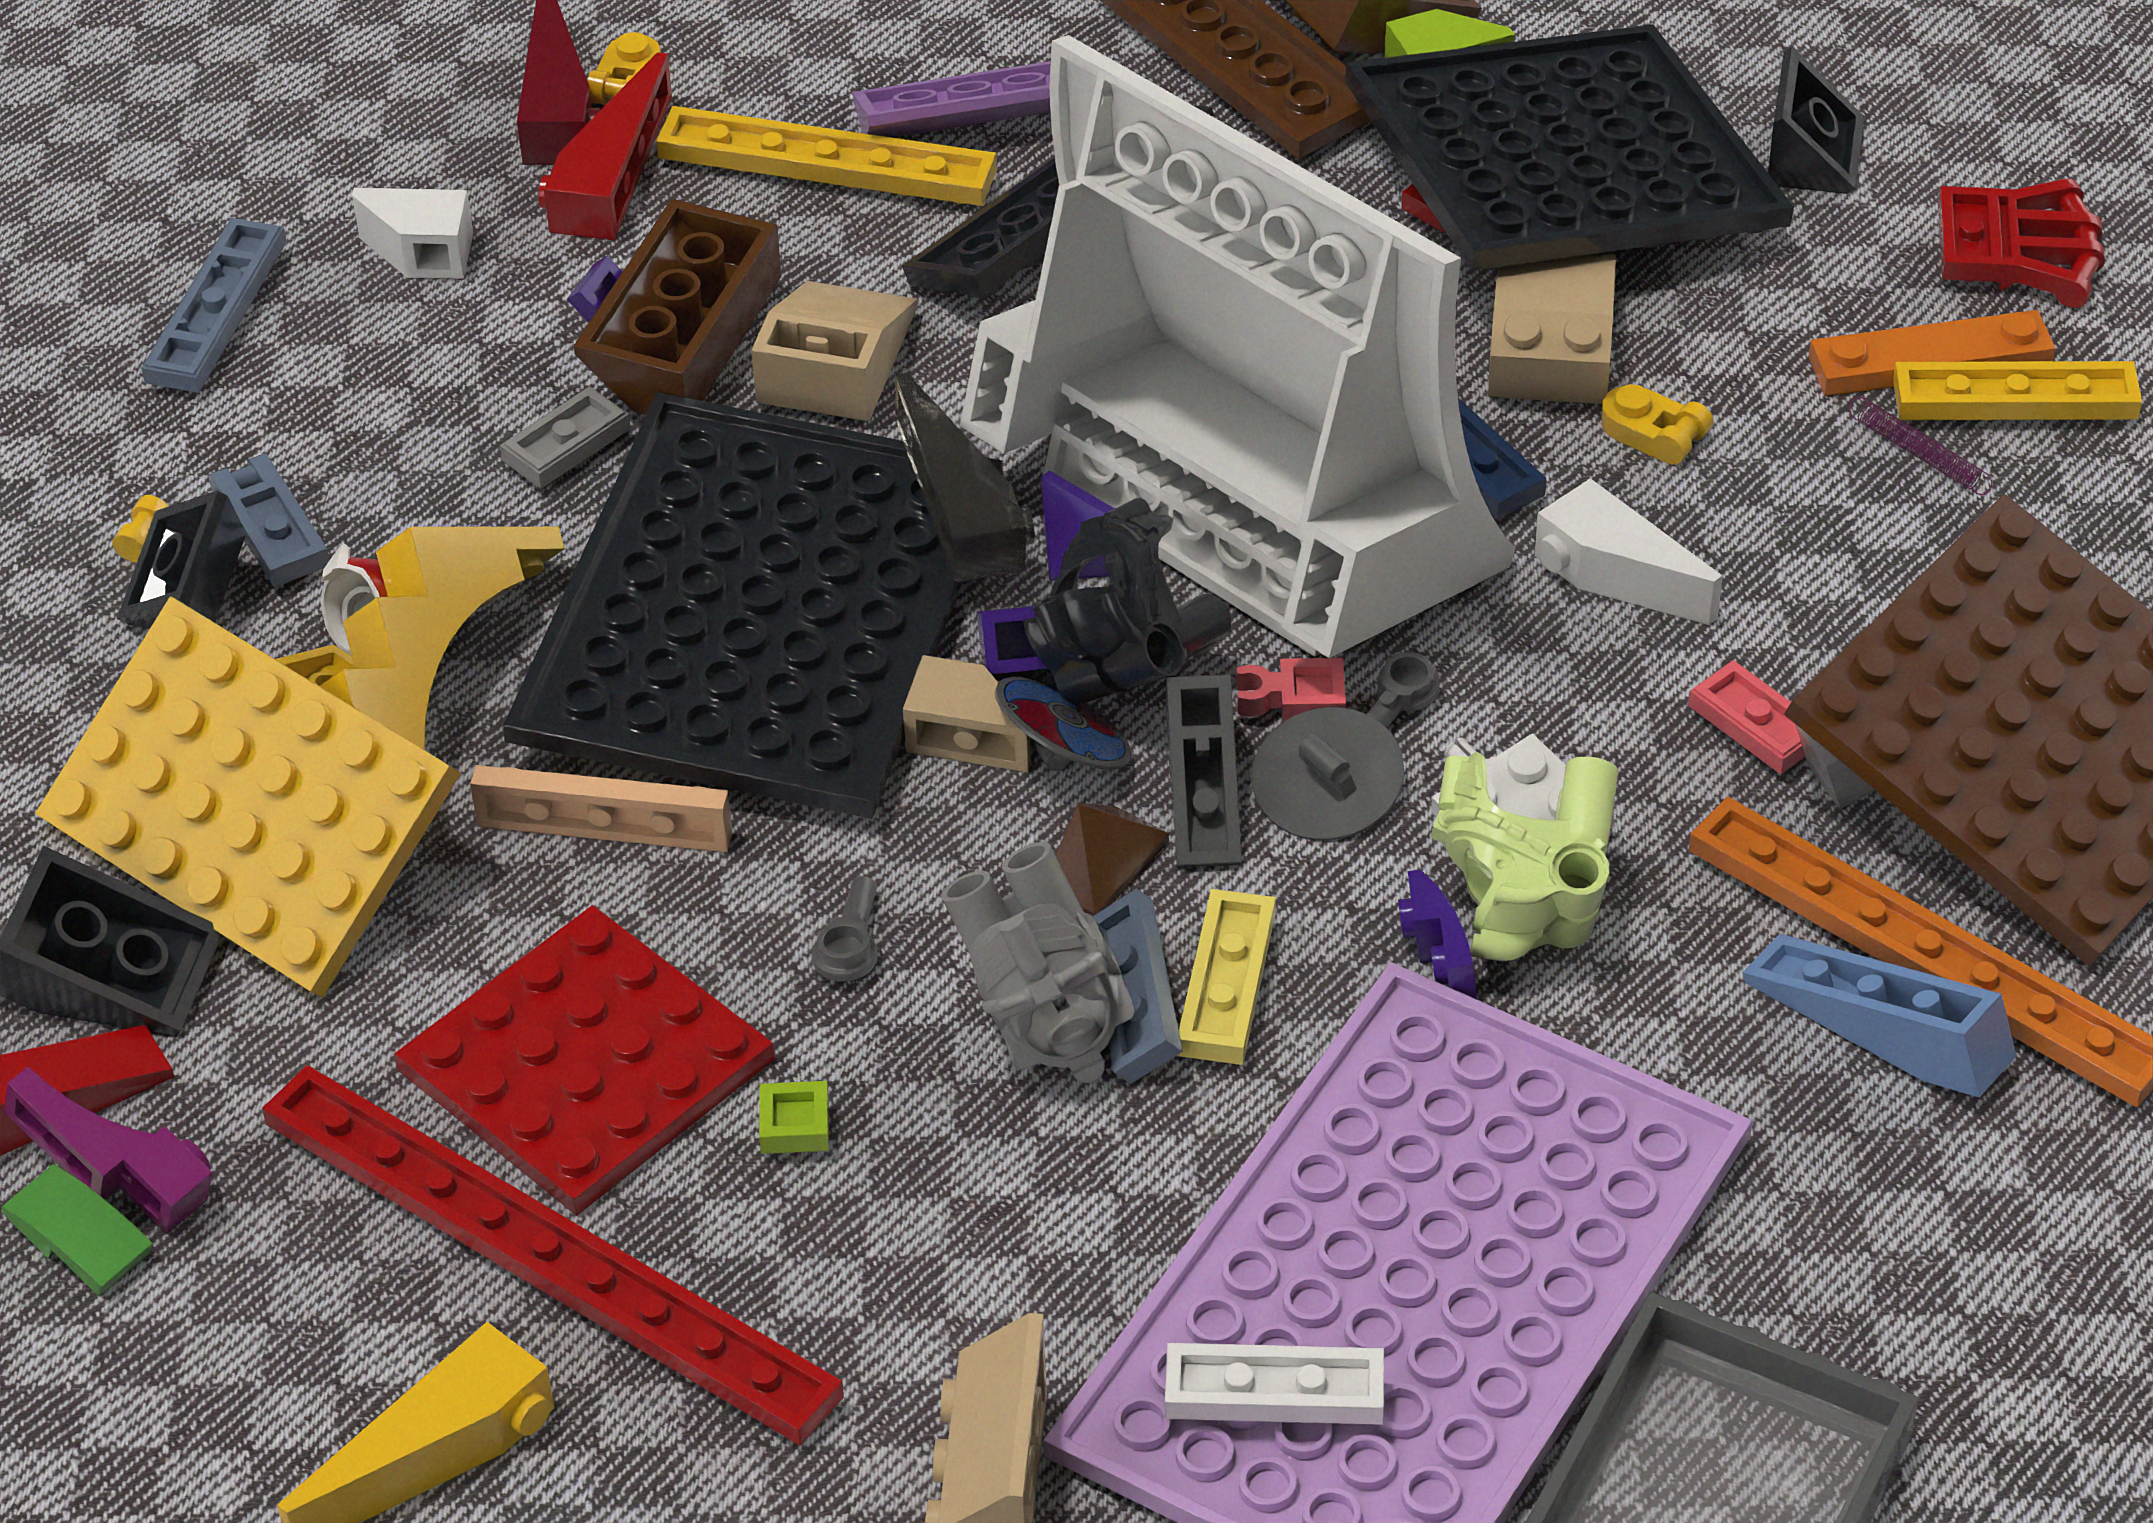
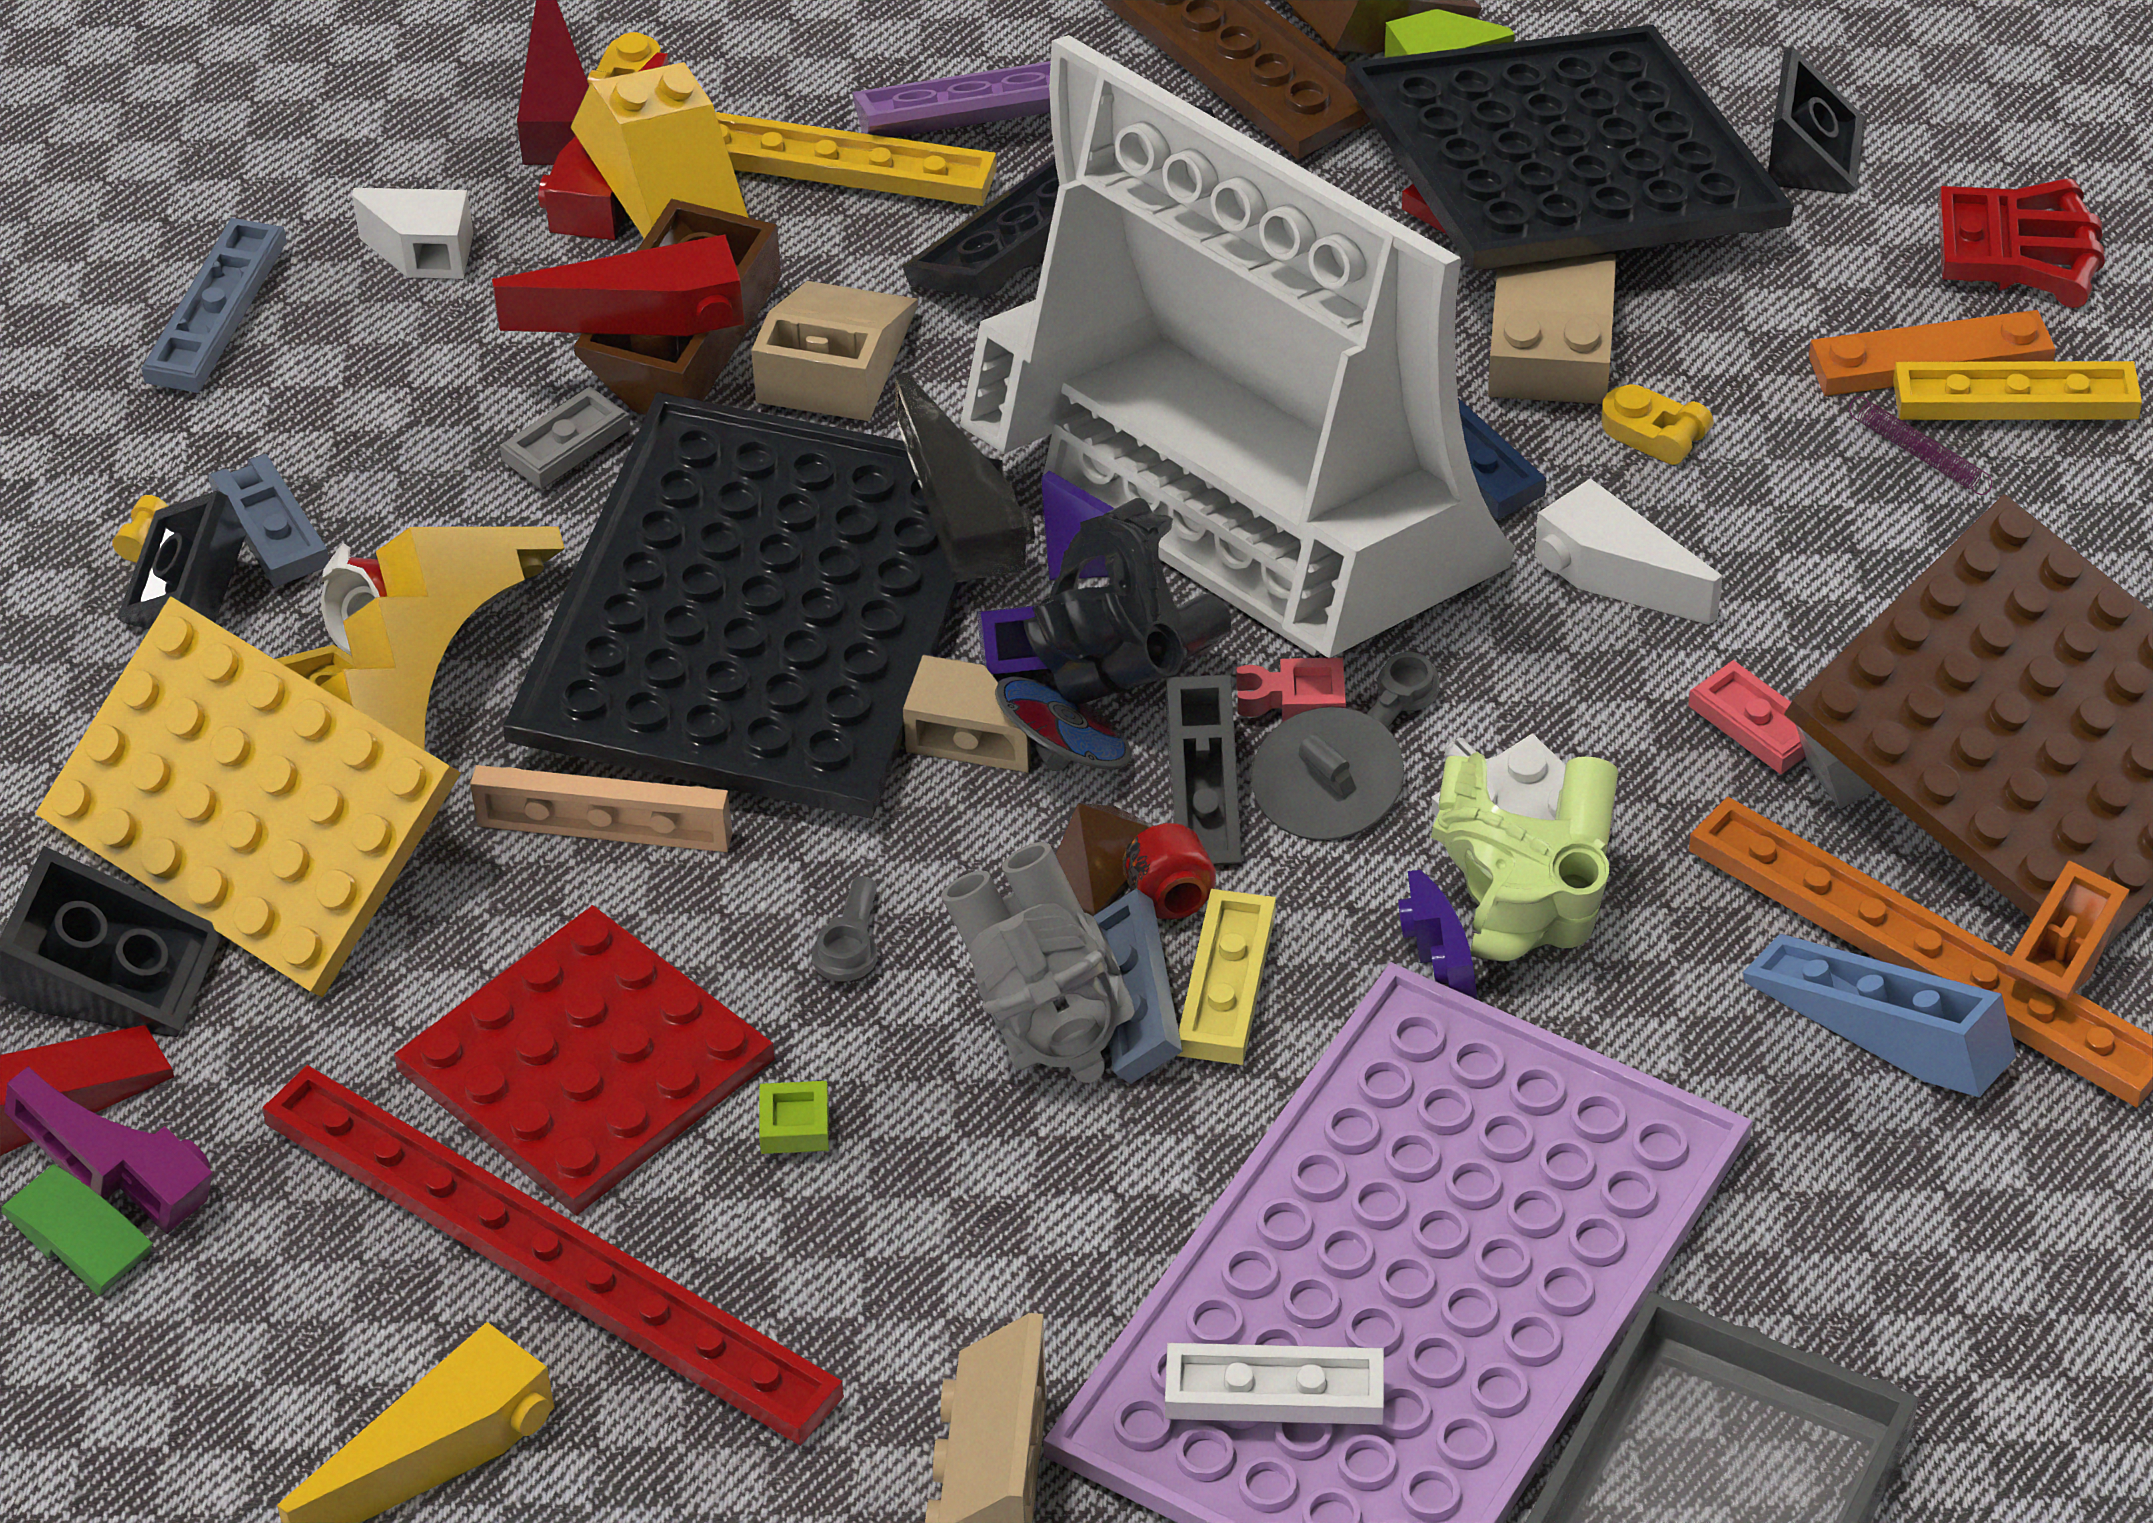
(641, 292): none -> red slope
(657, 142): none -> yellow slope
(1170, 869): none -> red head
(2069, 931): none -> orange slope

